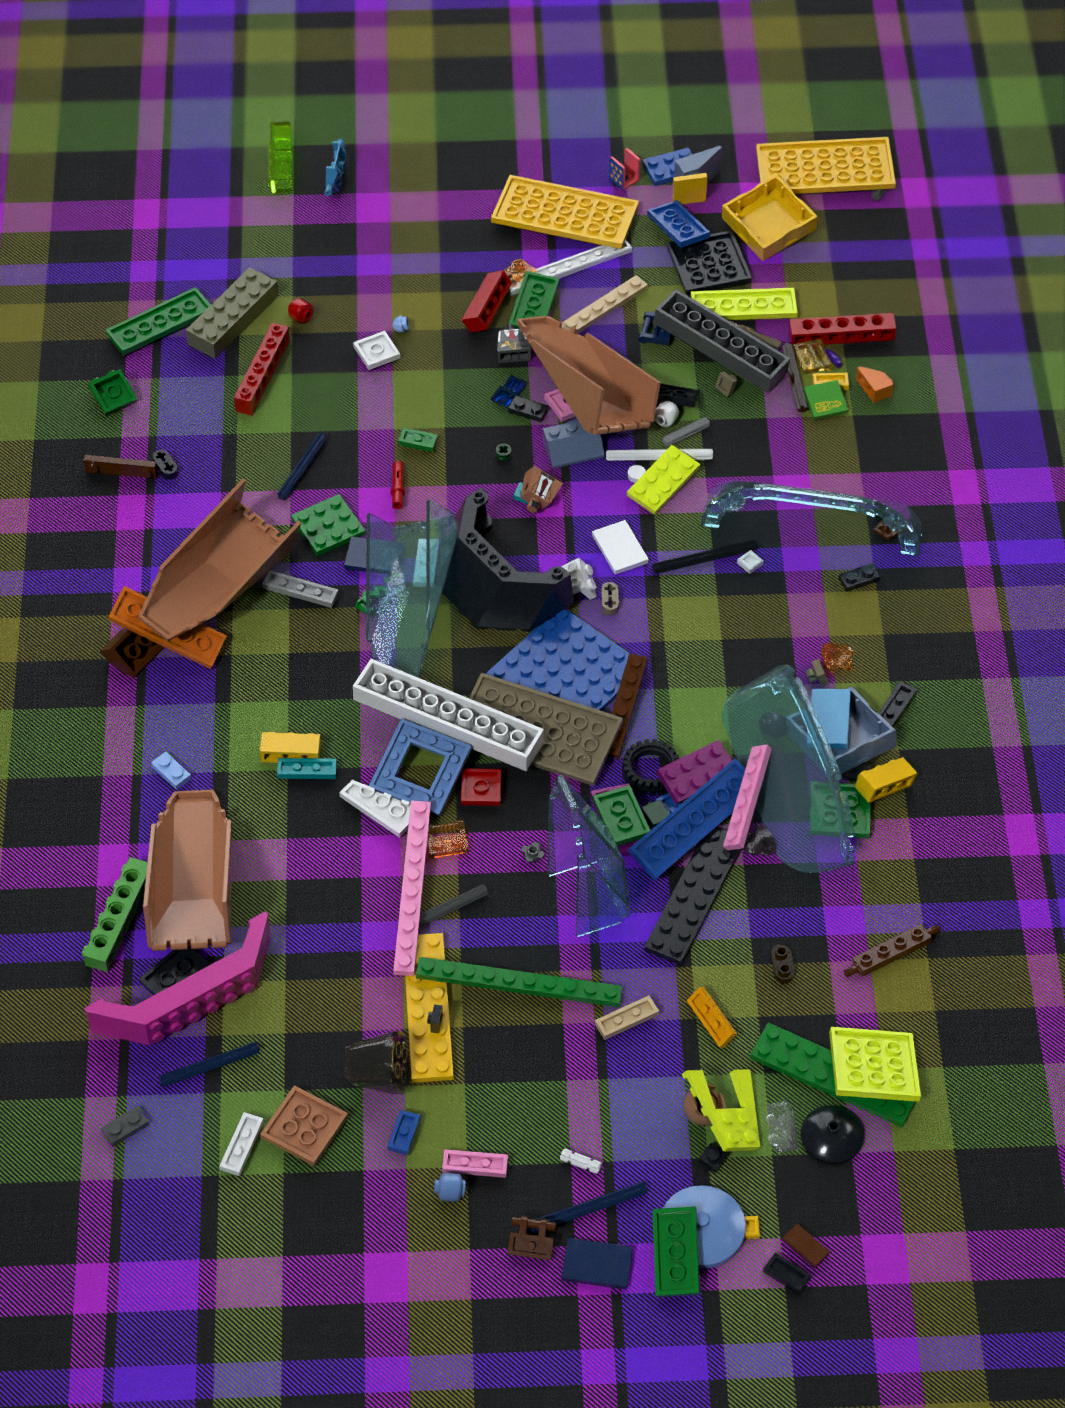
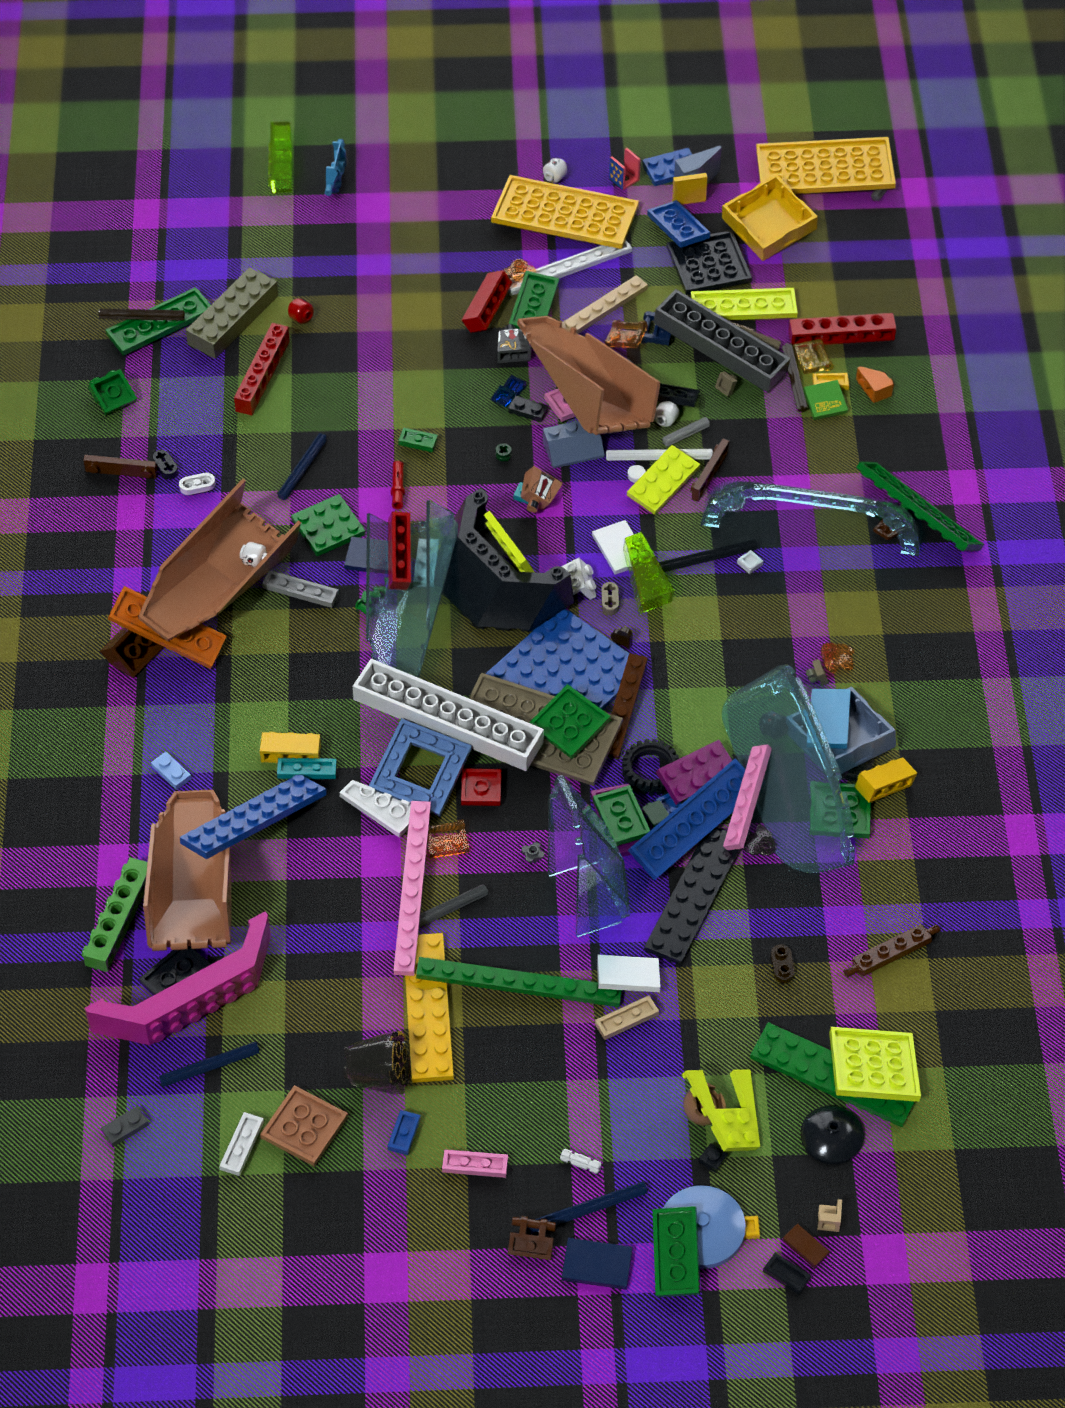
(141, 314): none -> dark brown axle
(197, 483): none -> white plate
(252, 553): none -> white head
(252, 816): none -> blue plate
(376, 350): white plate -> none
(399, 551): none -> red brick
(401, 324): light blue plate -> none
(435, 1018): black plate -> none
(450, 1187): medium blue head -> none
(507, 544): none -> neon yellow plate
(555, 170): none -> white head
(570, 721): none -> green plate
(623, 636): none -> dark brown tile
(626, 338): none -> clear orange plate
(628, 973): none -> white tile
(646, 575): none -> clear neon green wedge
(711, 1017): light orange plate -> none
(720, 452): none -> reddish brown plate
(782, 1127): clear brick -> none
(830, 1217): none -> tan panel
(834, 358): dark purple piece -> none
(859, 577): black plate -> none
(897, 703): black plate -> none
(923, 509): none -> green plate

